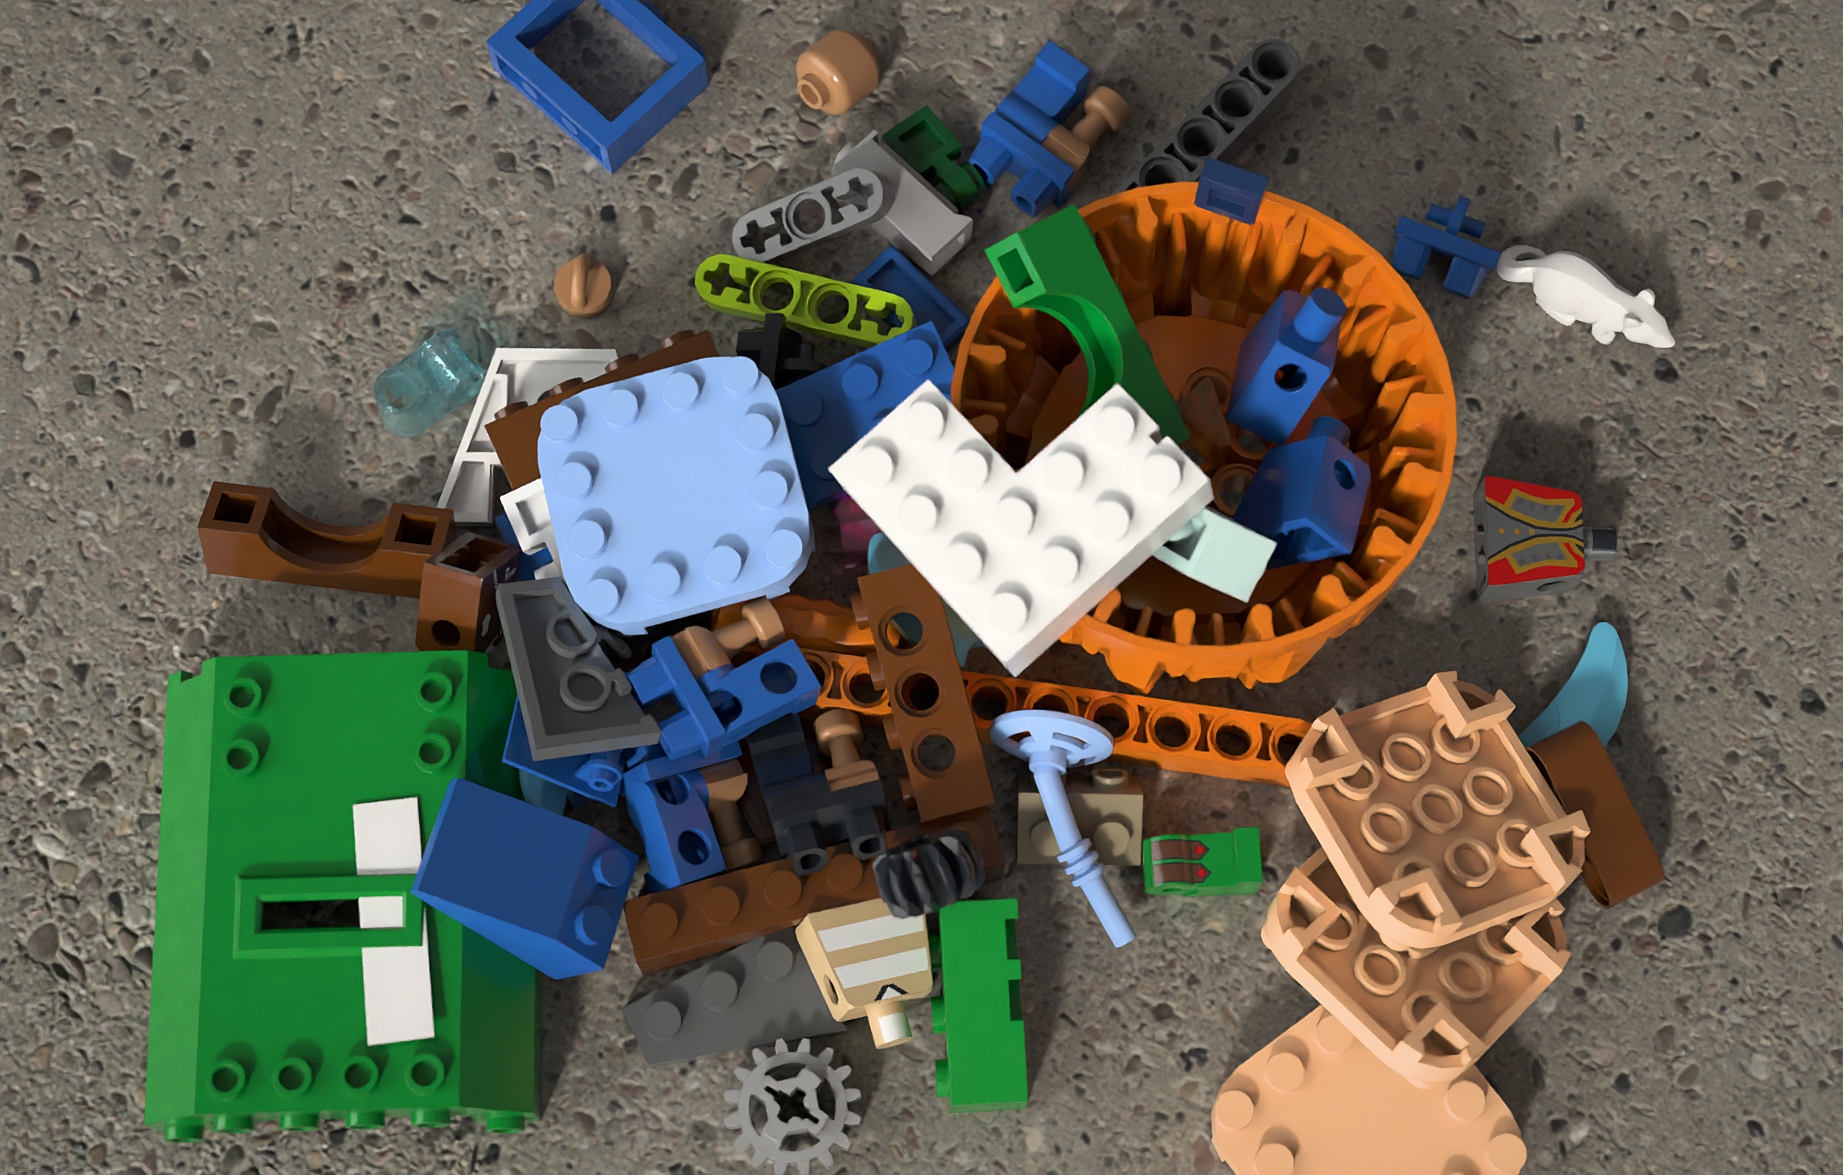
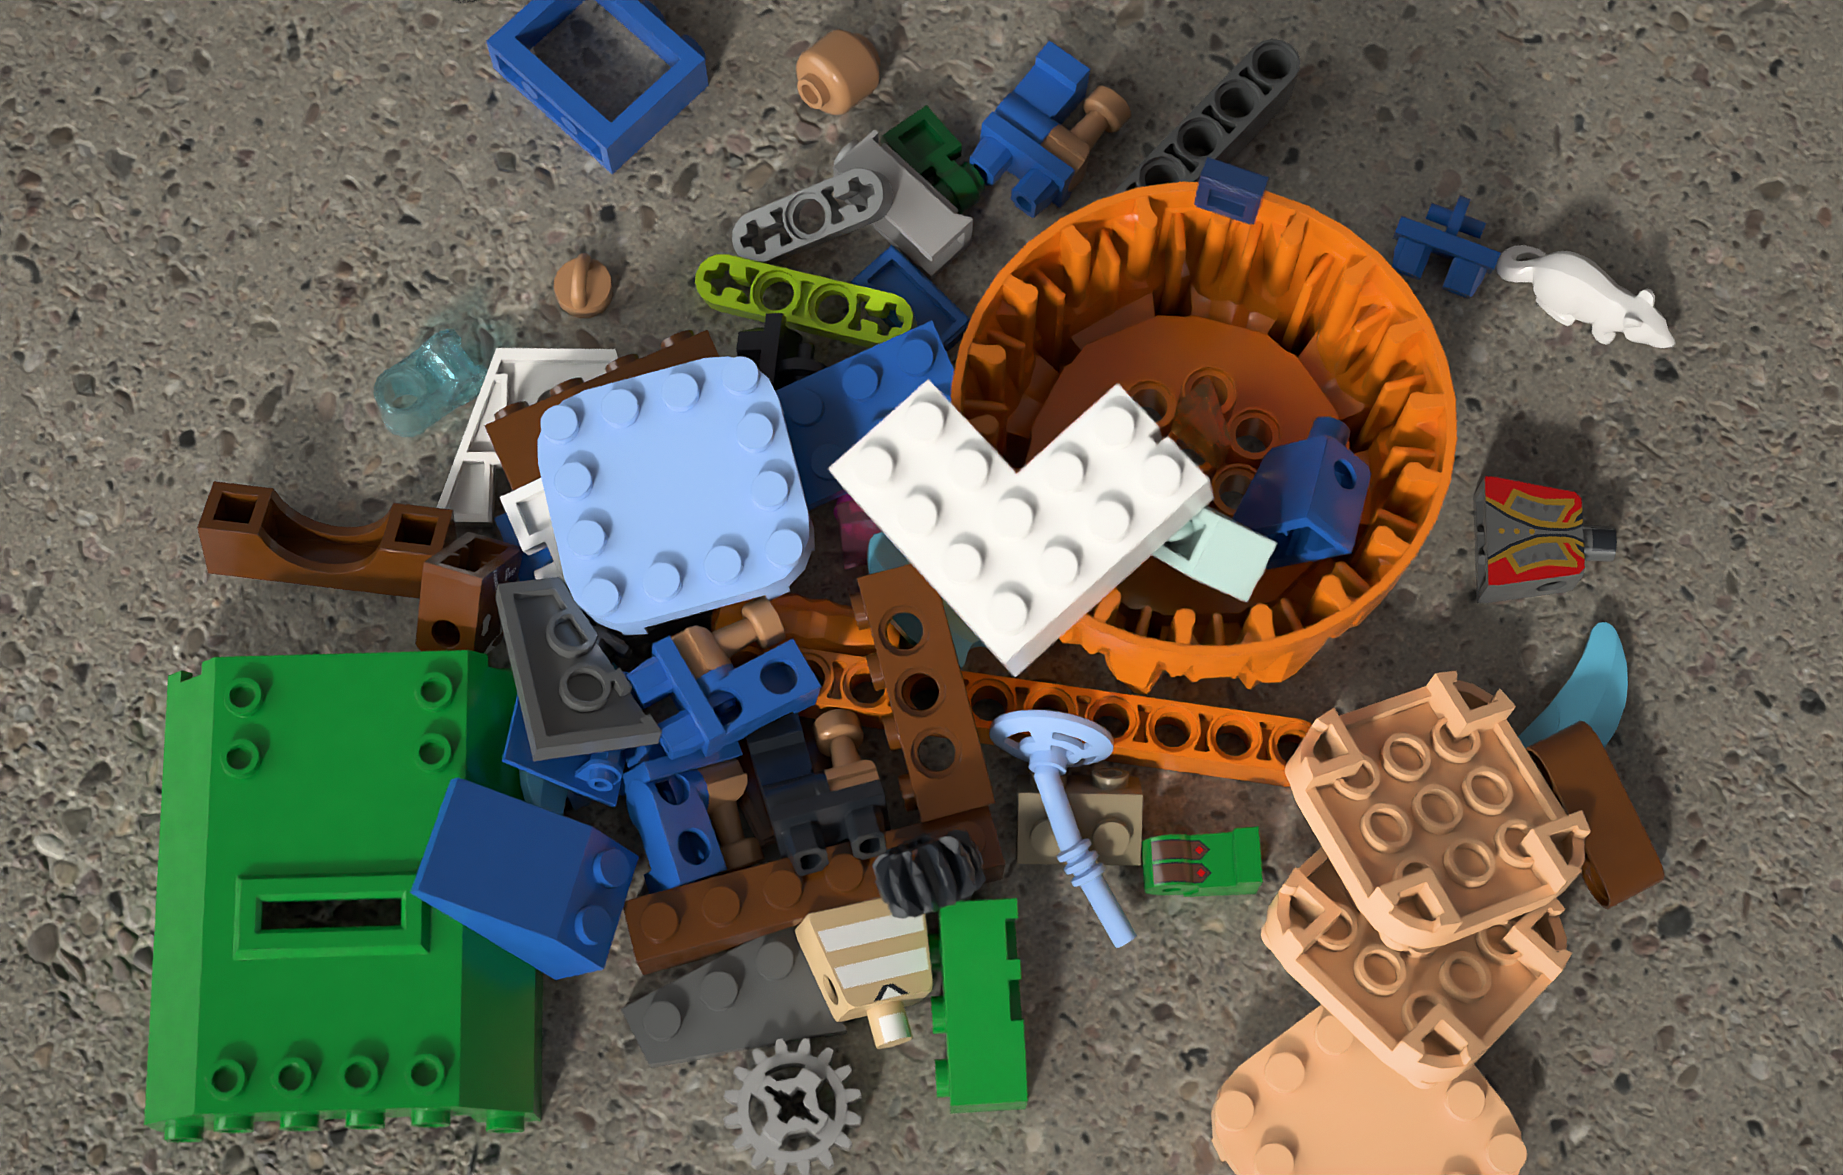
(394, 977): white sticker -> none
(1063, 274): green arch -> none
(1302, 342): blue torso -> none

